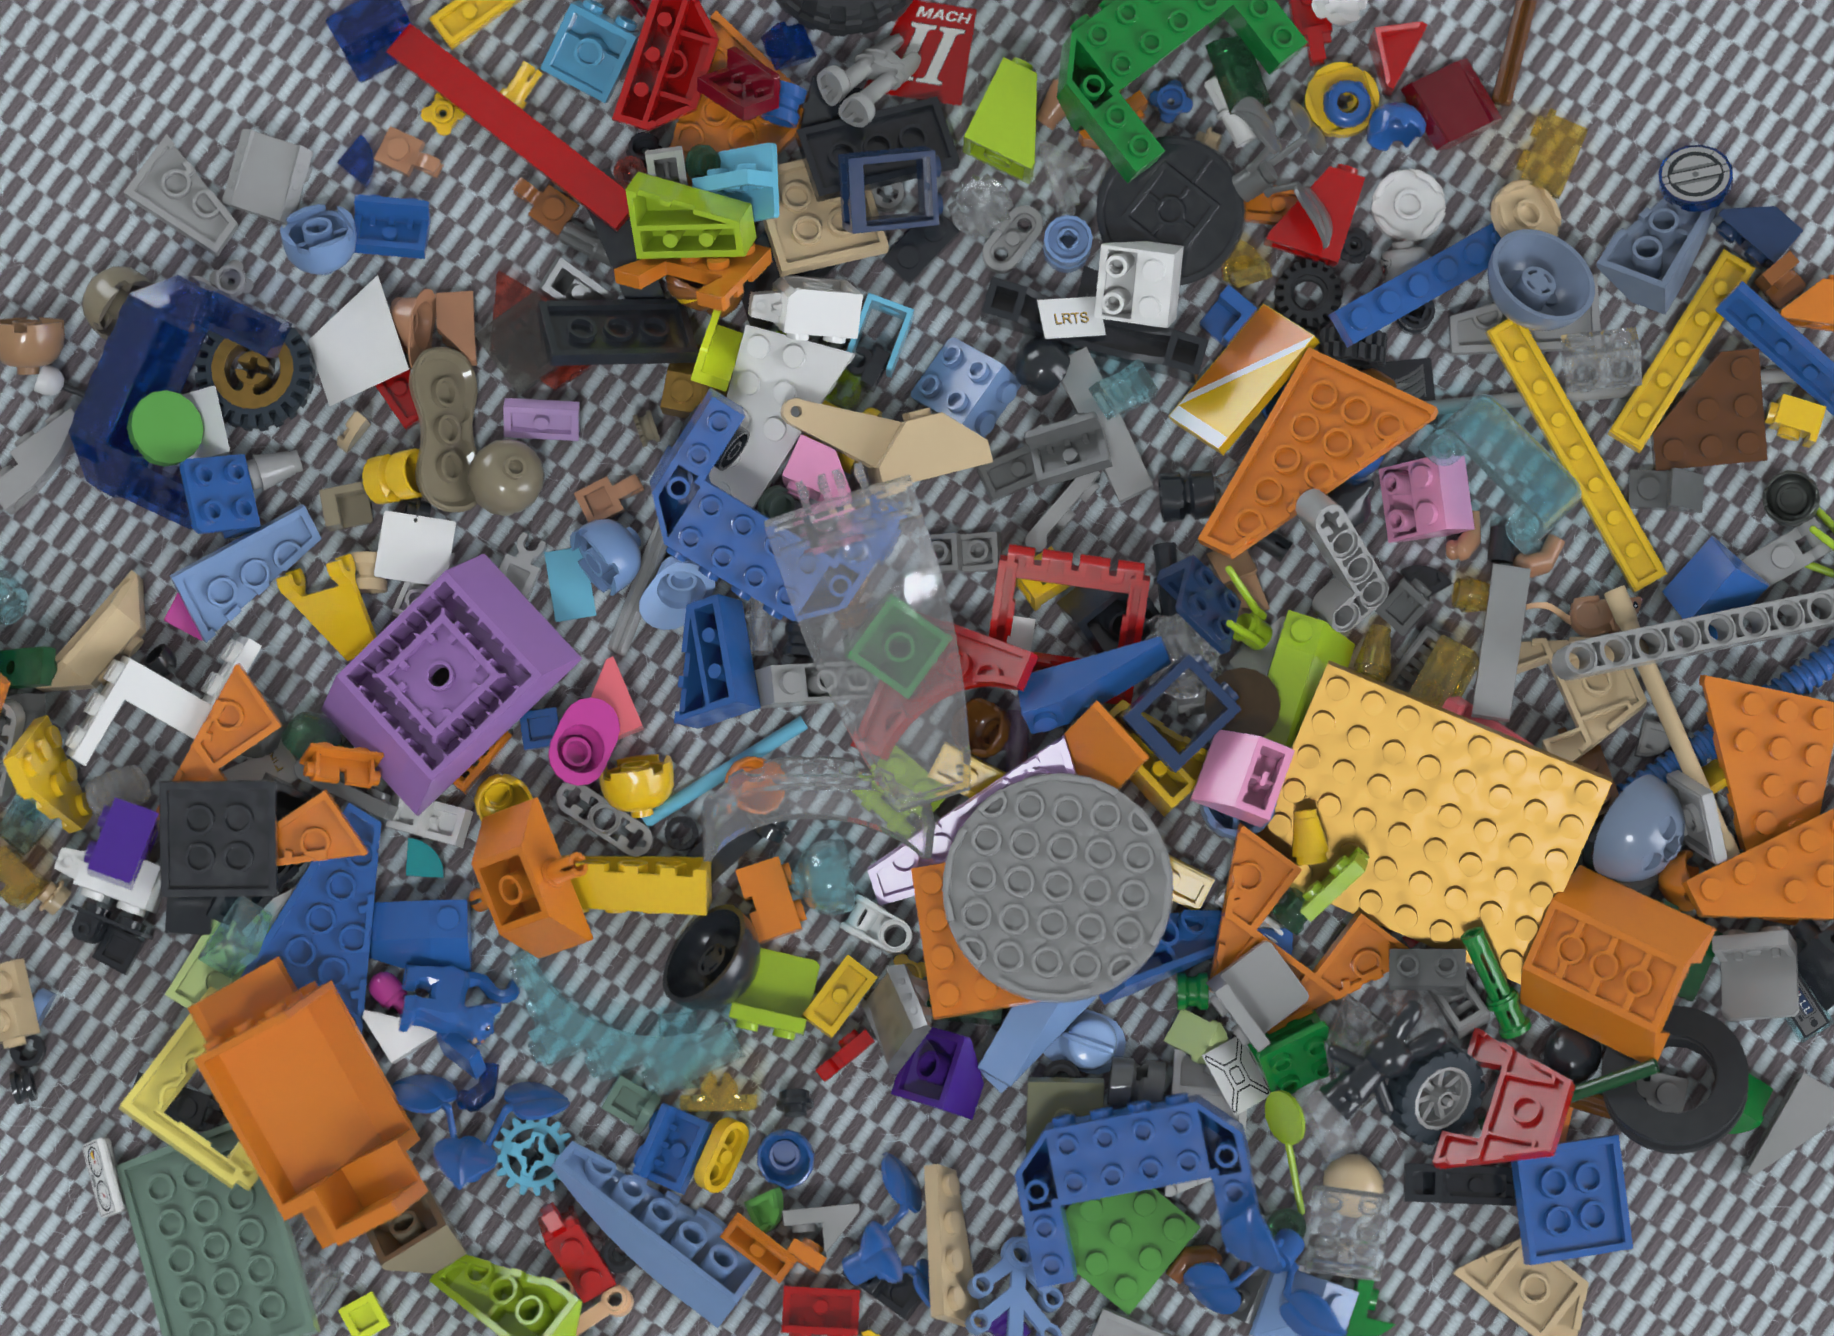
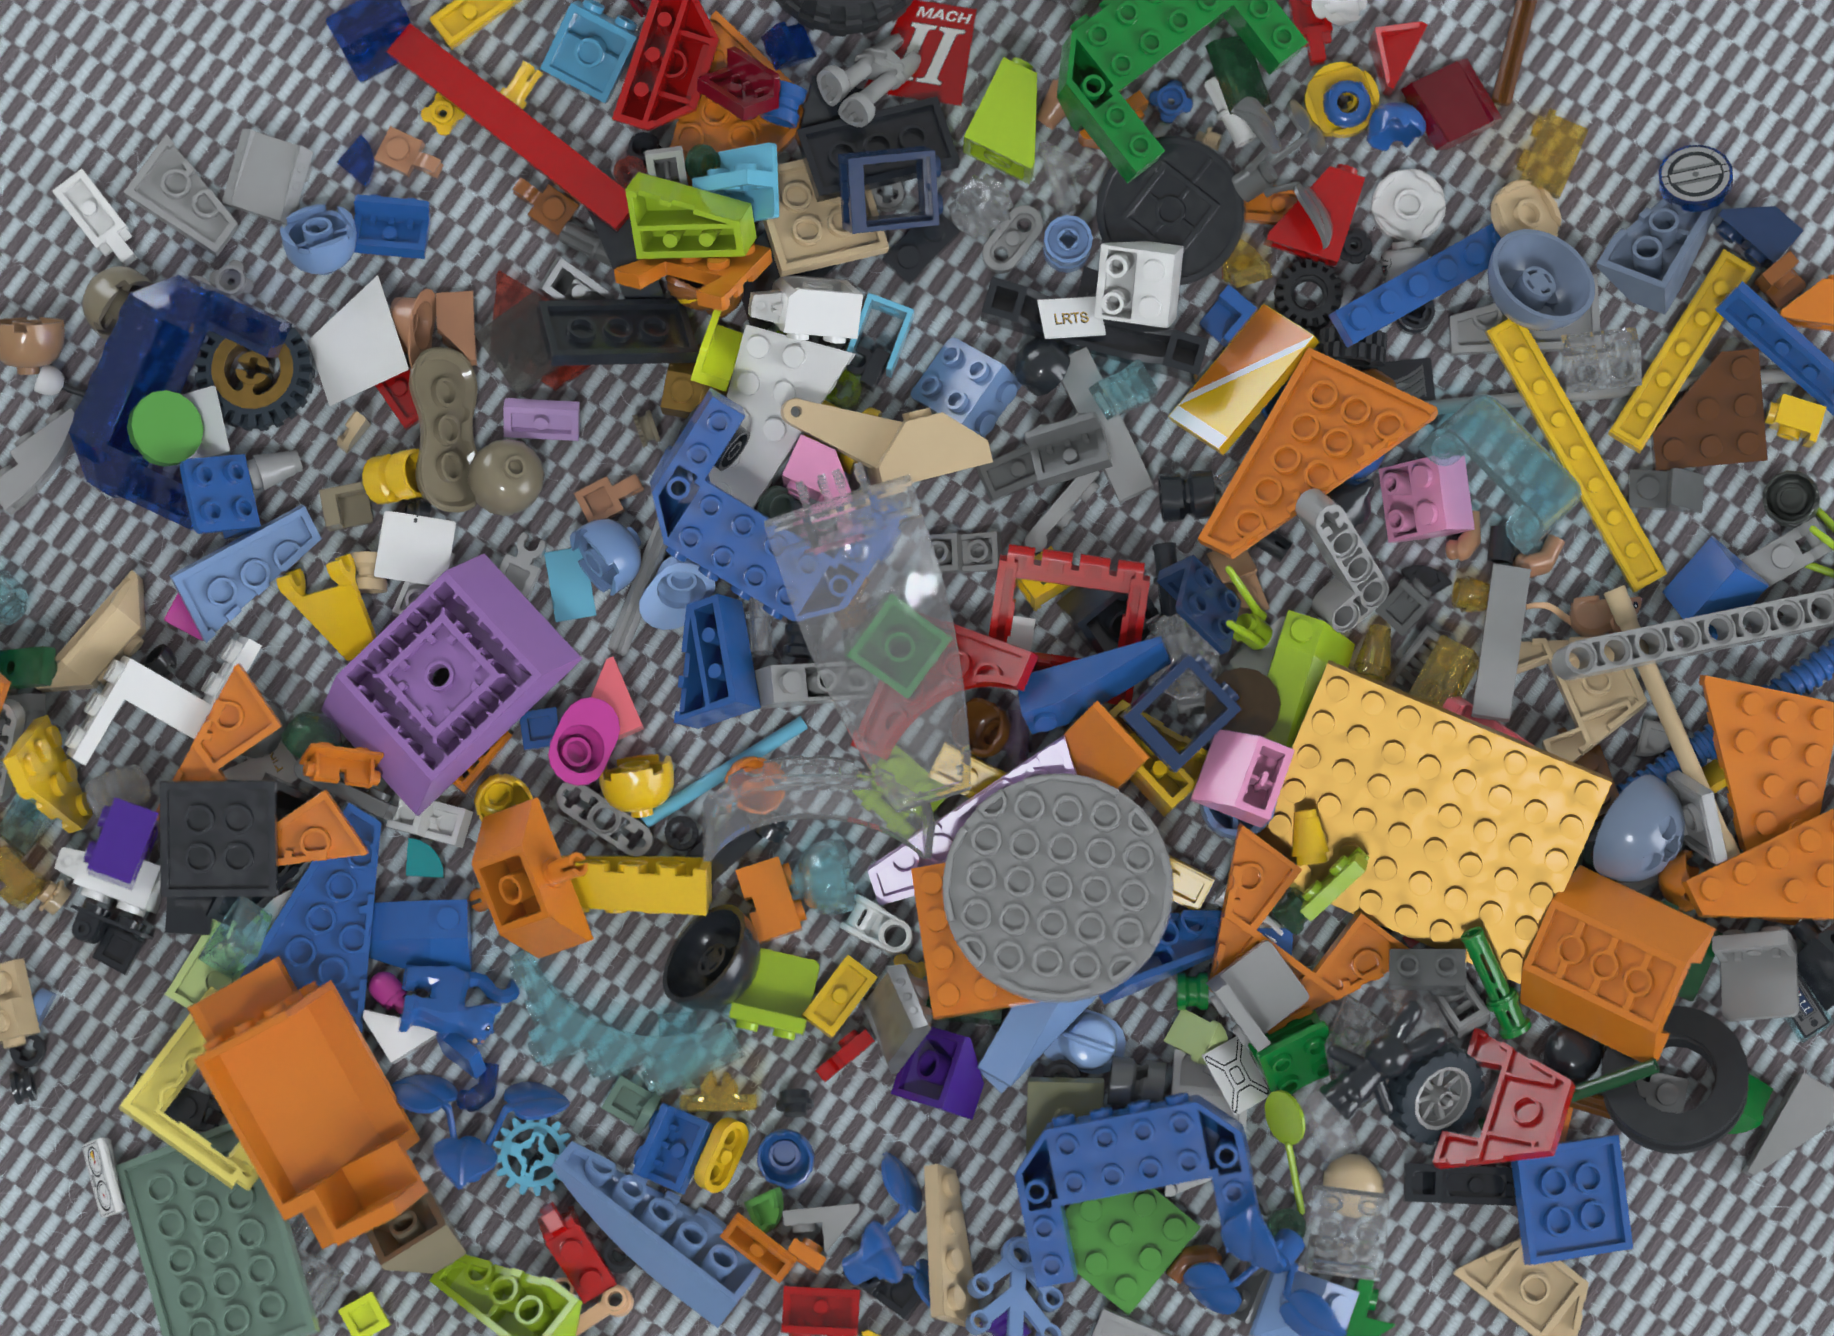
(95, 216): none -> white hinge

